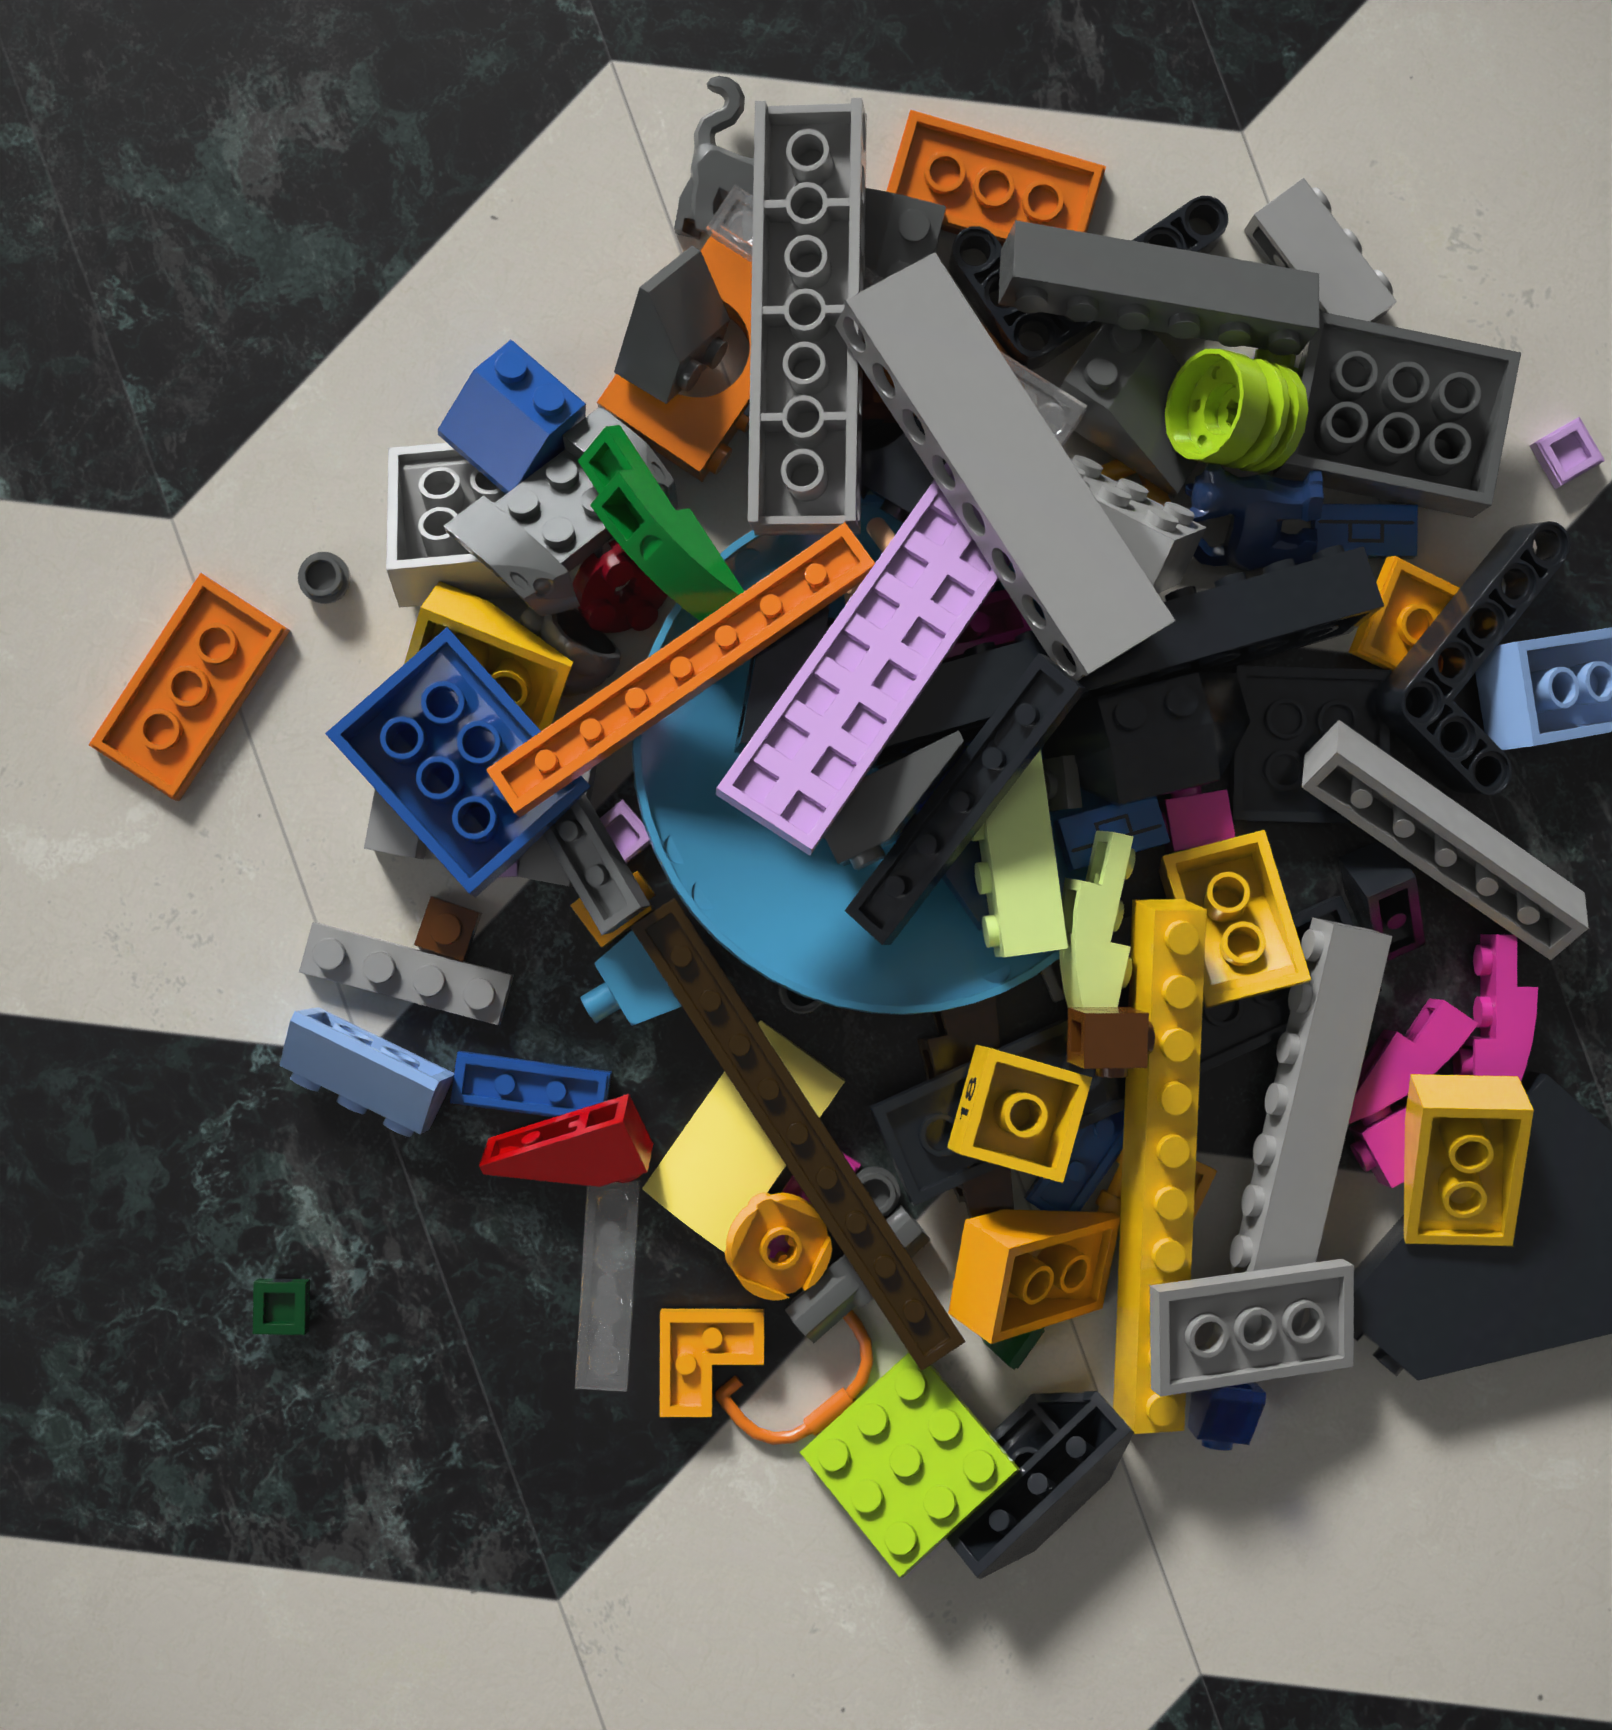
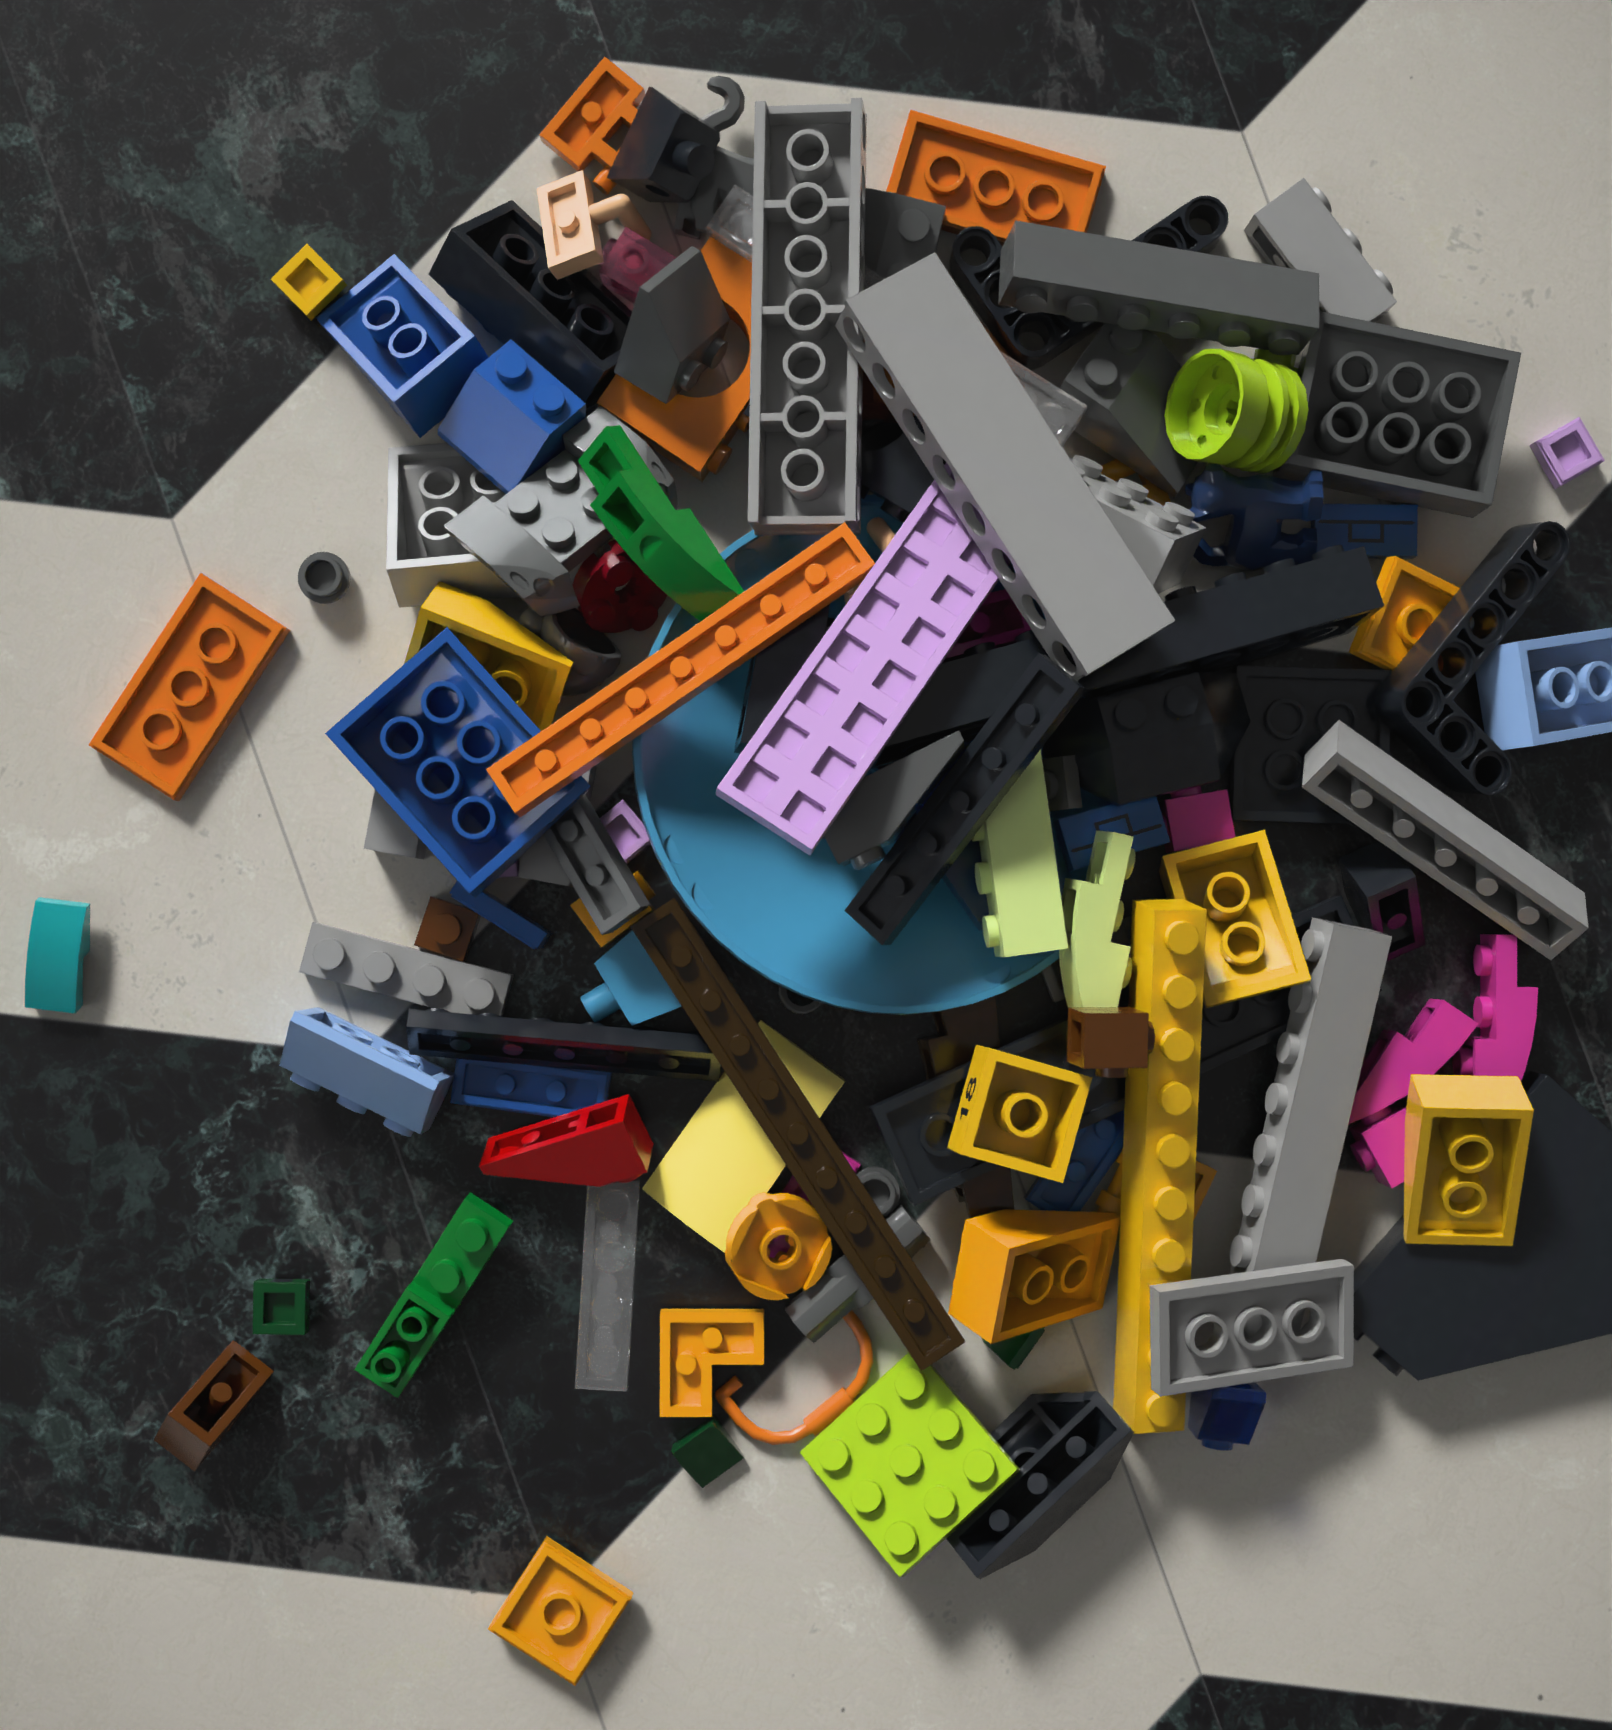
(55, 955): none -> teal slope
(212, 1405): none -> reddish brown slope
(309, 282): none -> yellow plate
(404, 343): none -> blue slope
(434, 1295): none -> green slope
(503, 916): none -> blue tile
(504, 281): none -> black slope
(560, 1044): none -> black plate
(560, 1610): none -> light orange plate
(572, 223): none -> light nougat plate
(592, 118): none -> orange plate
(631, 263): none -> clear pink brick
(665, 151): none -> black torso
(707, 1451): none -> dark green slope

